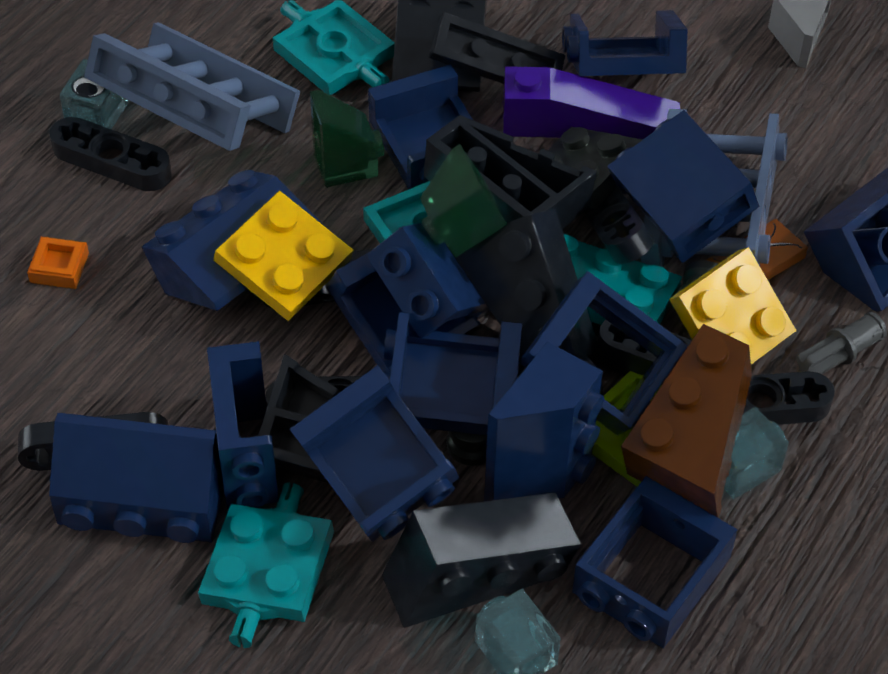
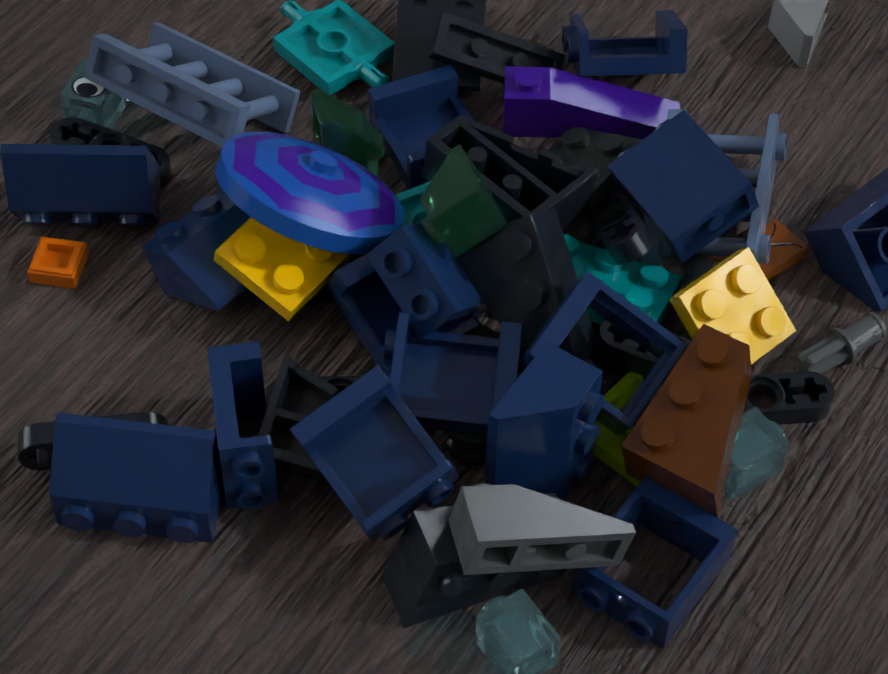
(81, 184): none -> dark blue slope
(266, 563): teal plate -> none
(308, 192): none -> blue dish
(529, 531): none -> dark grey slope

